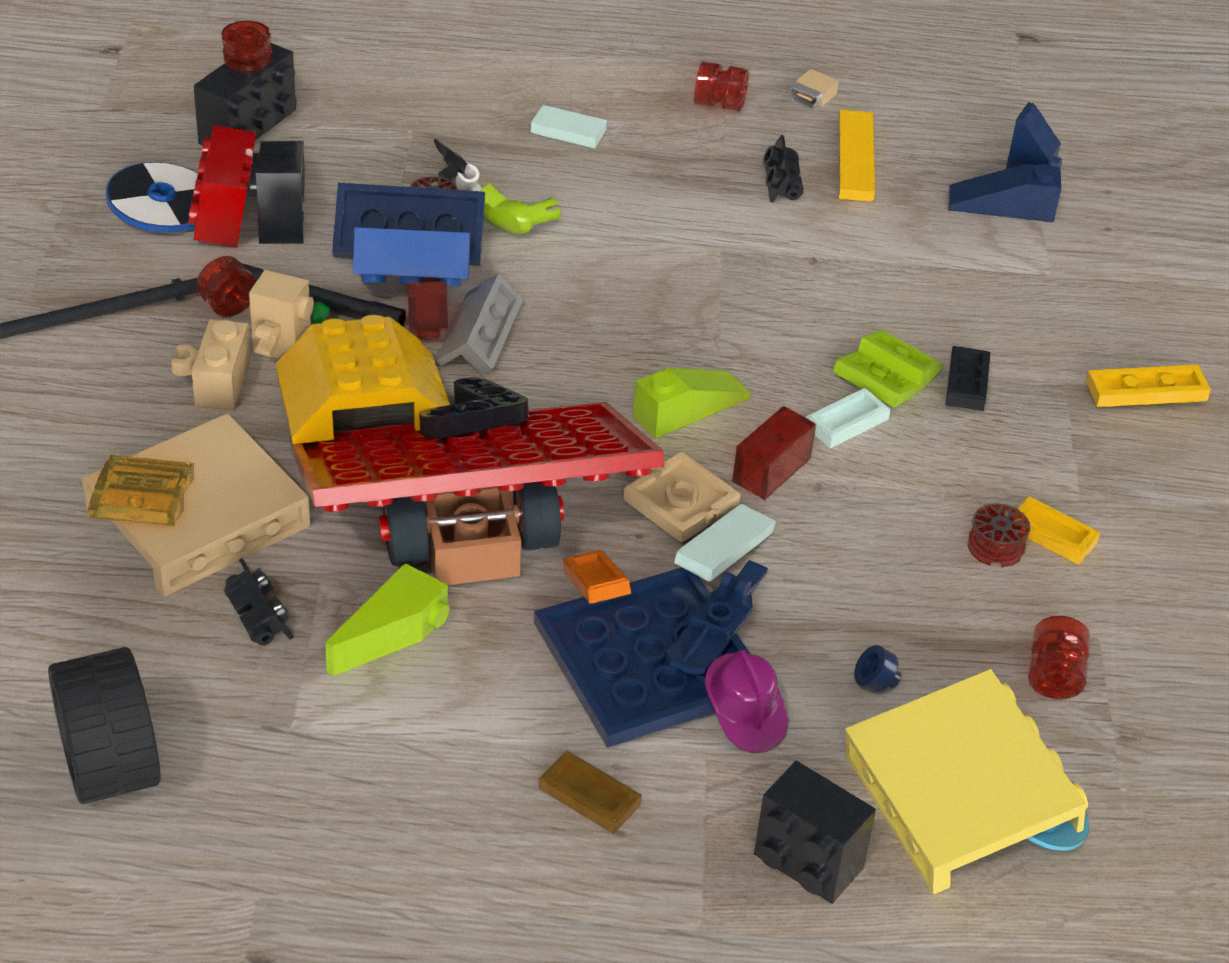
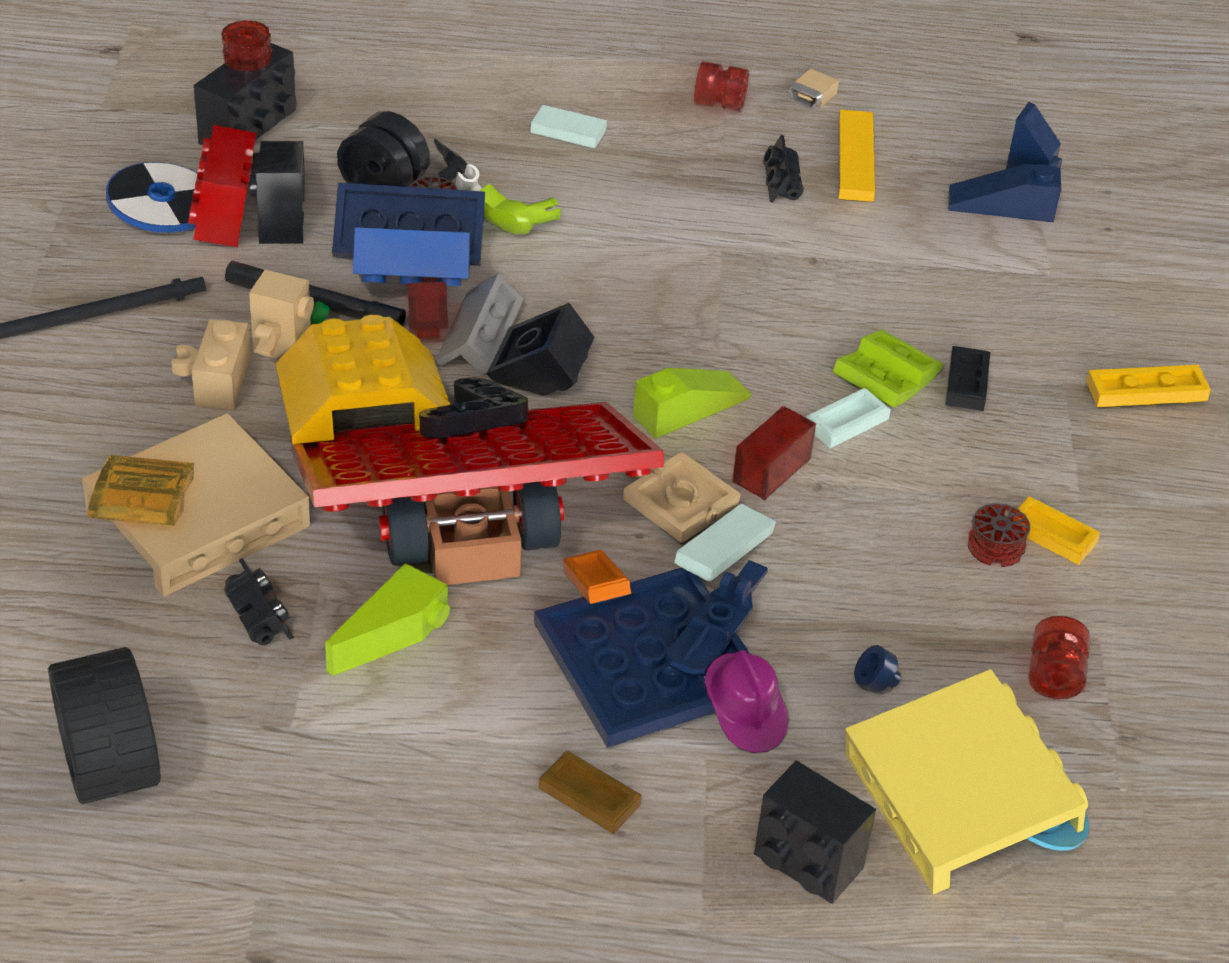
(226, 286): clear red wheel -> none
(384, 152): none -> black wheel
(543, 352): none -> black slope

